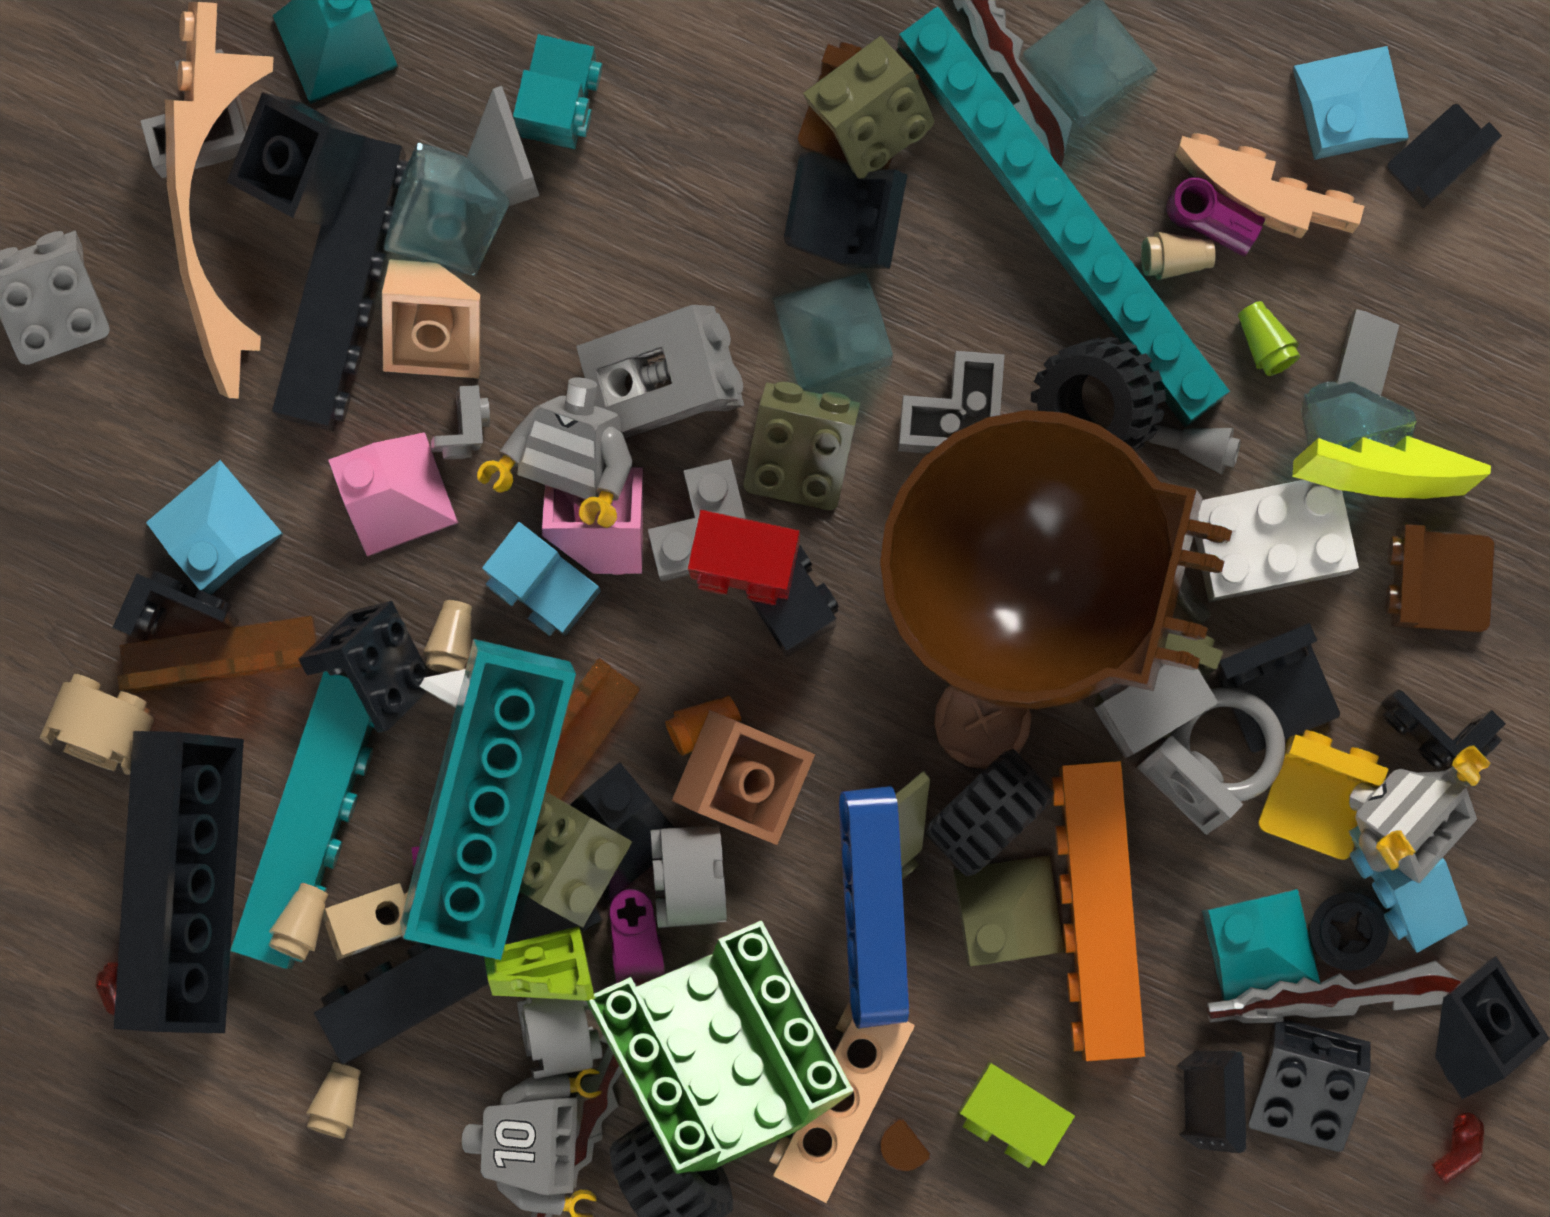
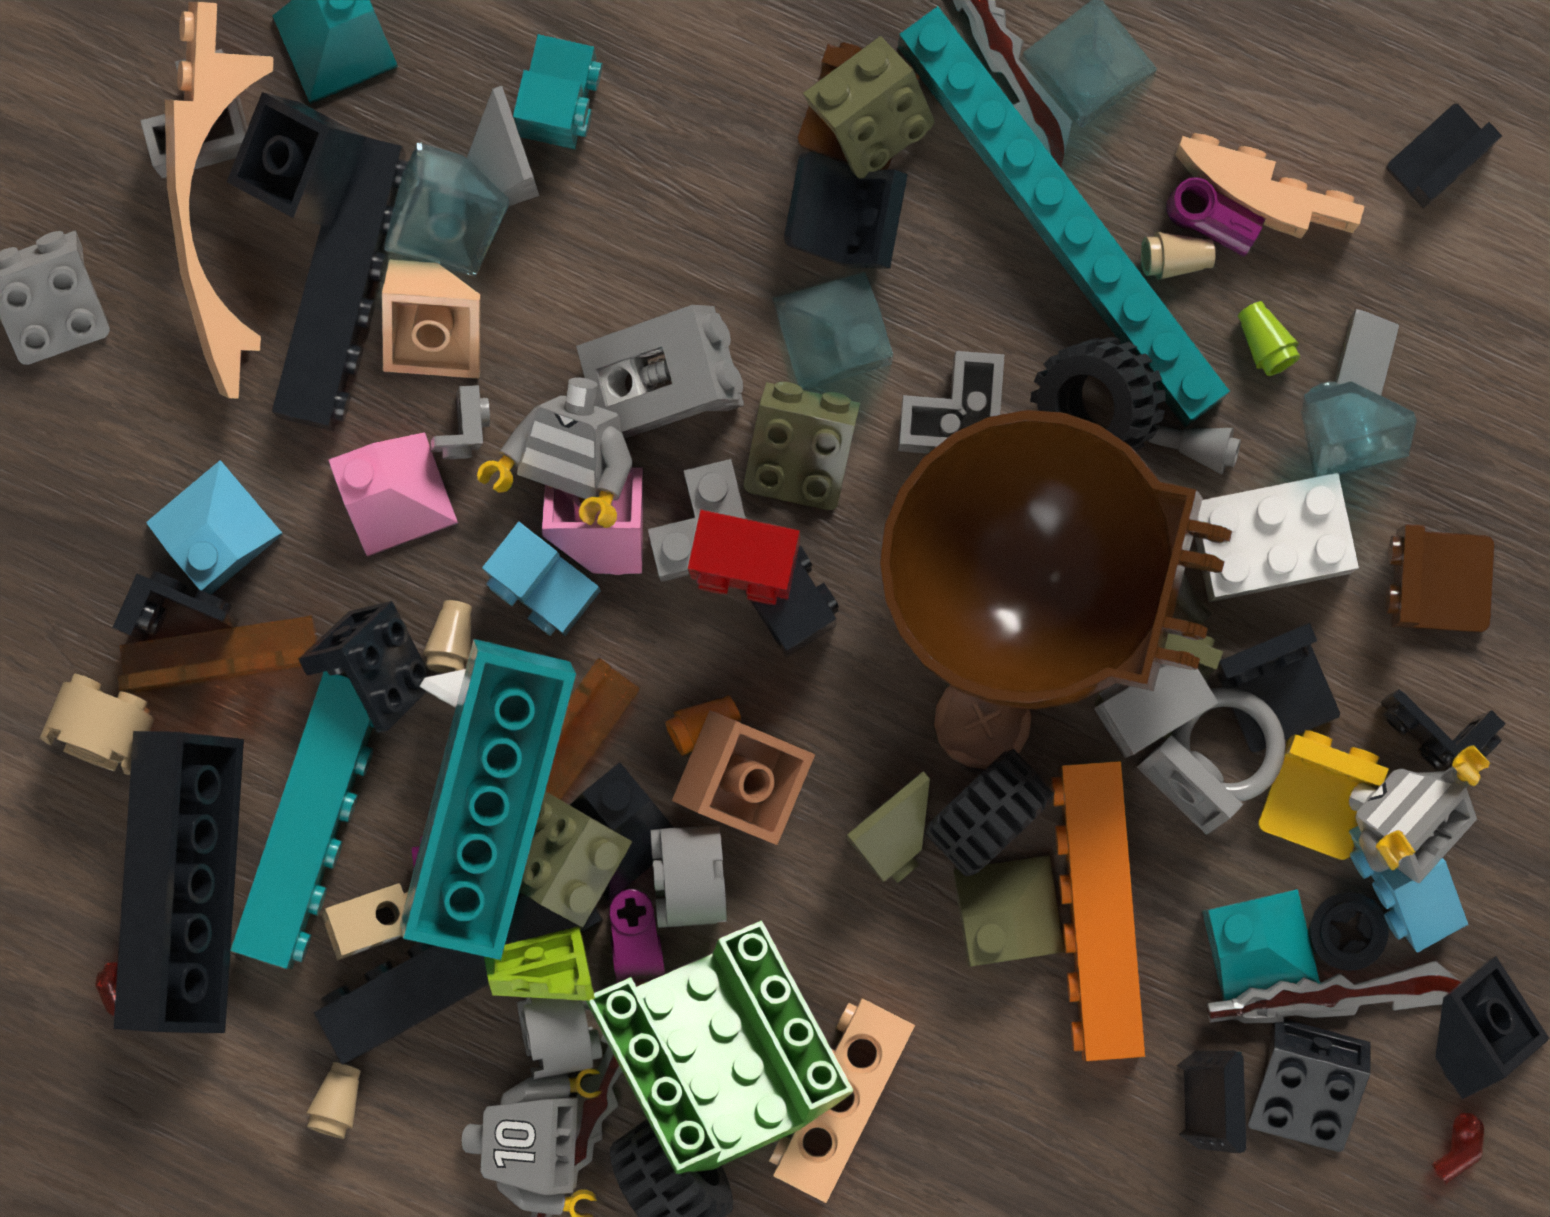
(299, 923): tan cone -> none
(874, 907): blue beam -> none
(902, 1147): reddish brown brick -> none
(1015, 1115): lime brick -> none
(1350, 102): medium azure slope -> none
(1399, 471): neon yellow slope -> none

